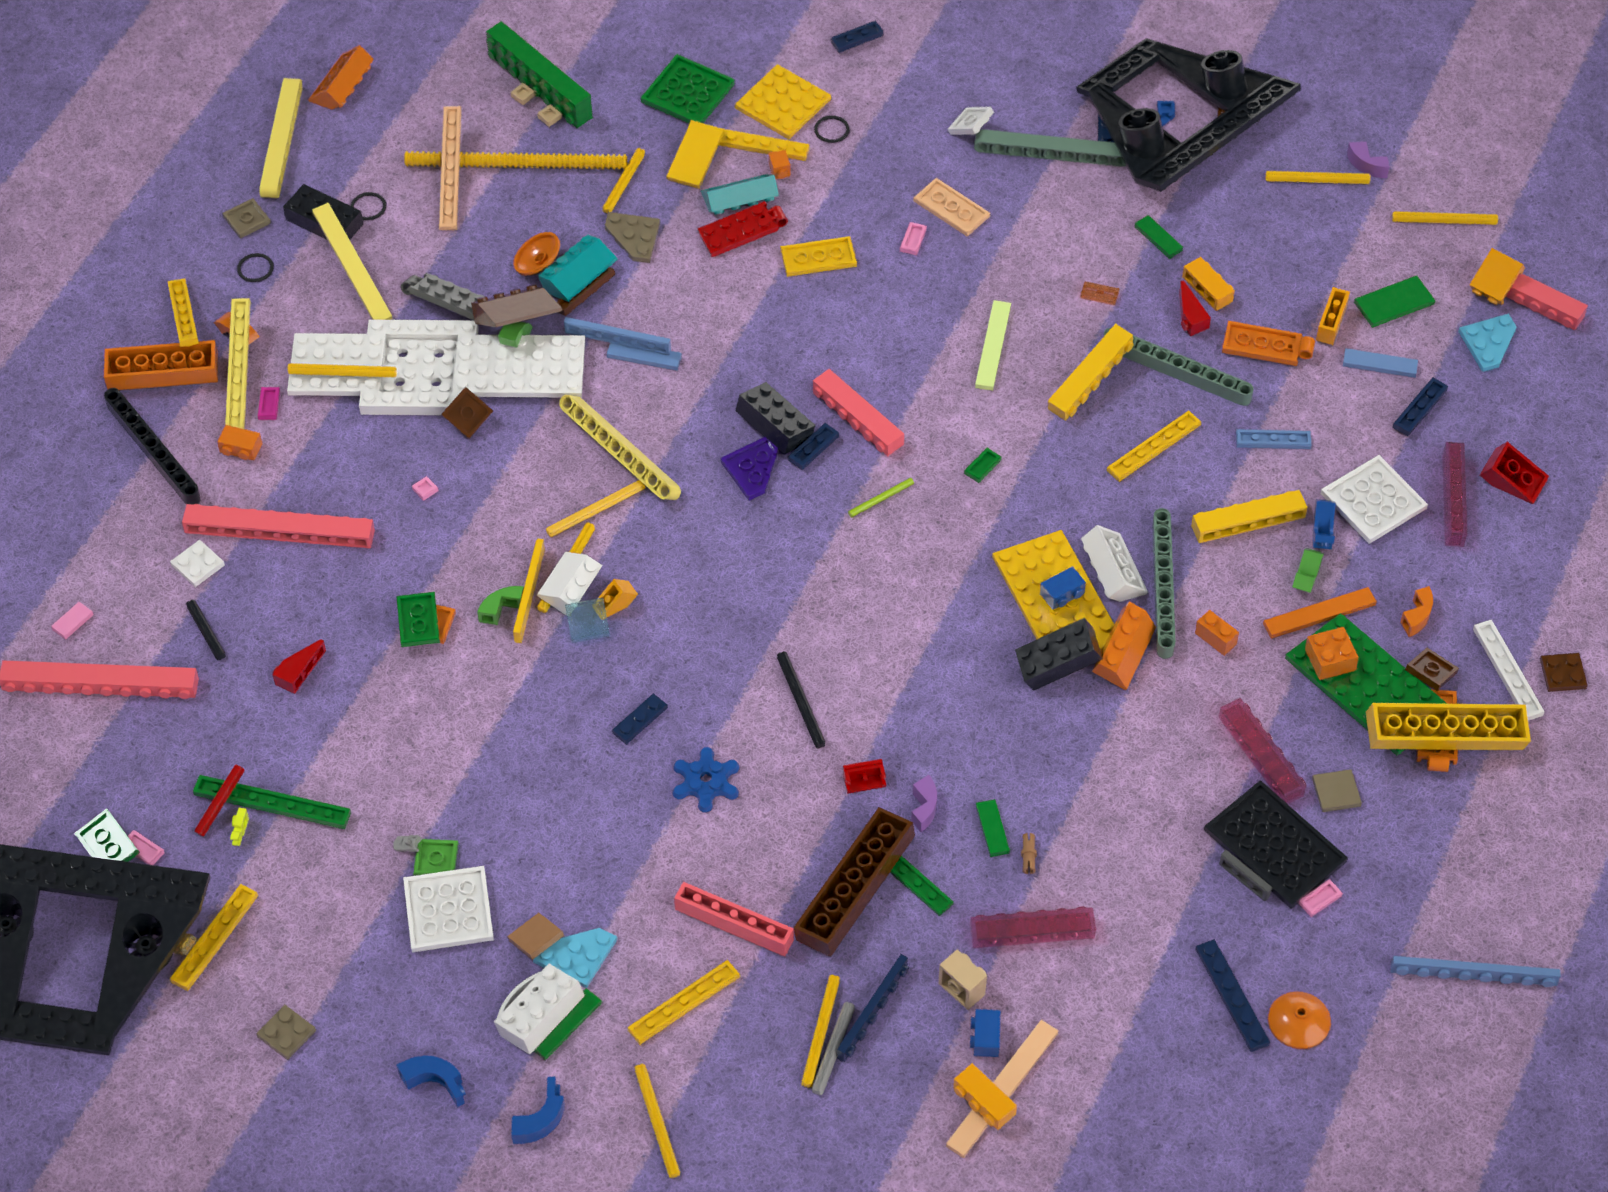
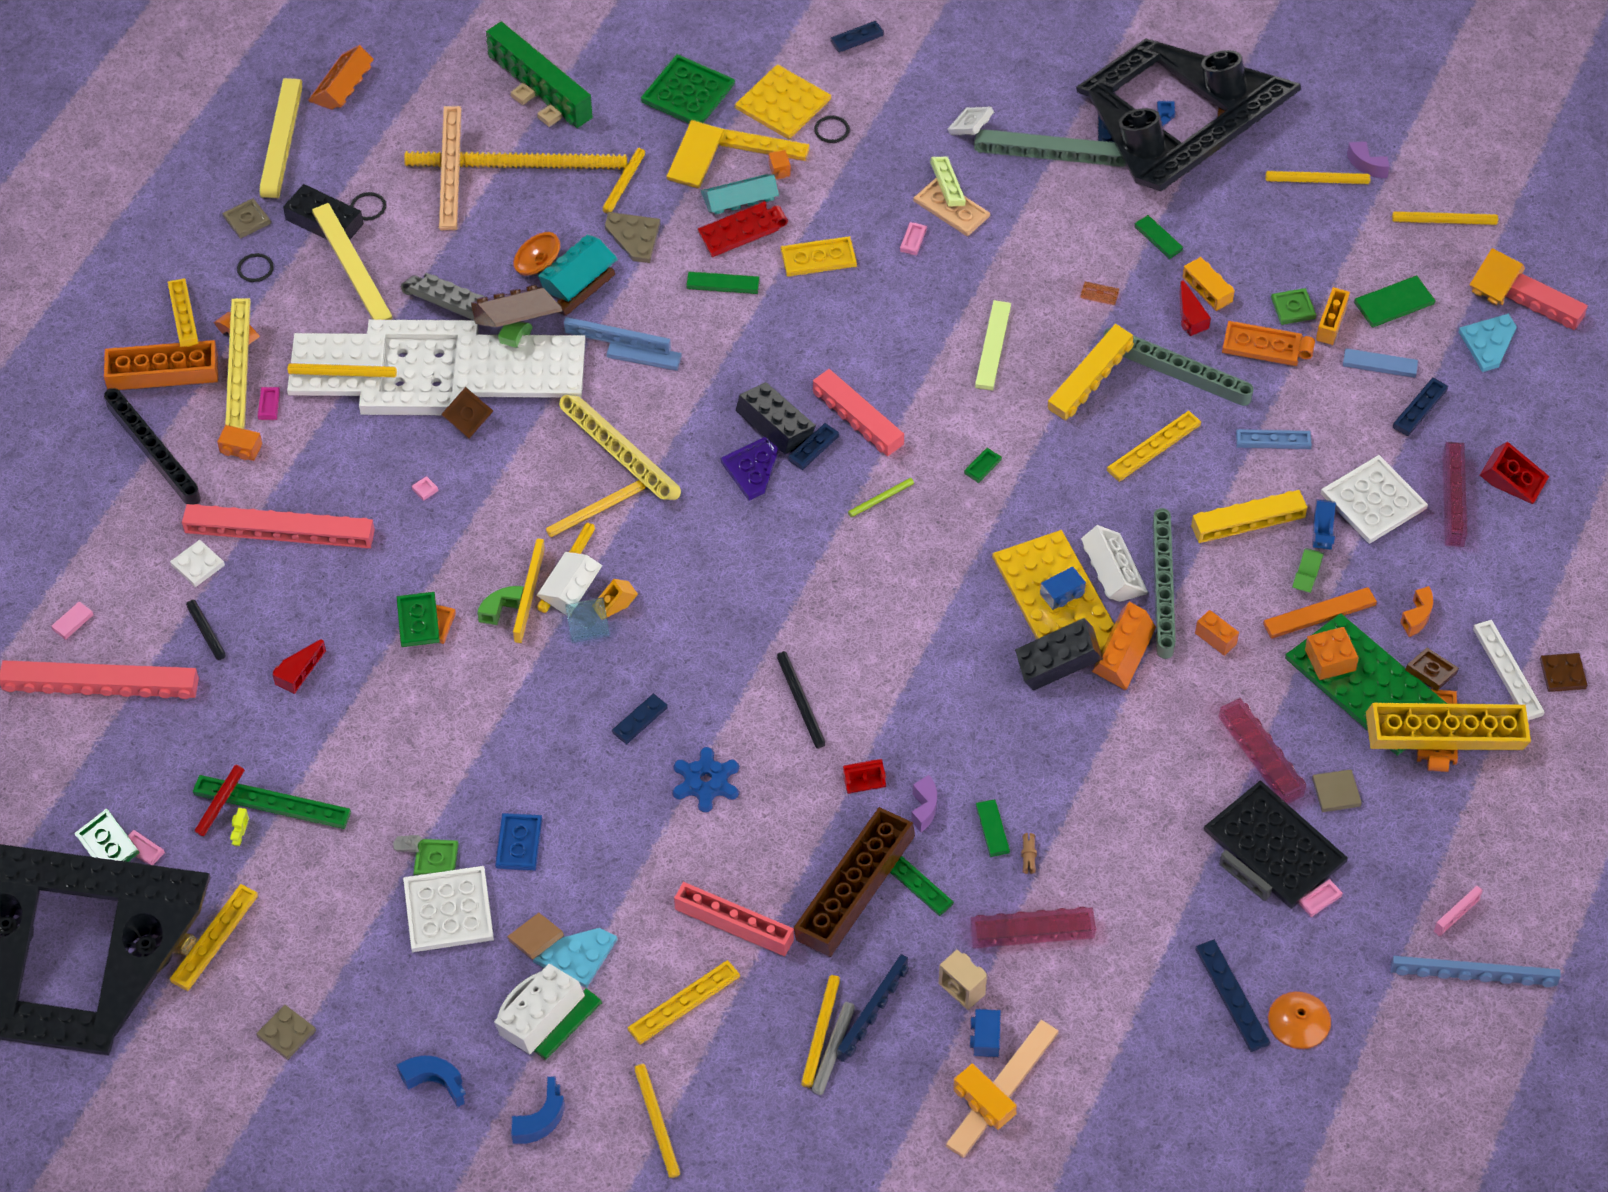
(518, 841): none -> blue tile
(723, 282): none -> green tile
(947, 181): none -> yellowish green tile
(1293, 306): none -> bright green tile
(1458, 911): none -> bright pink tile

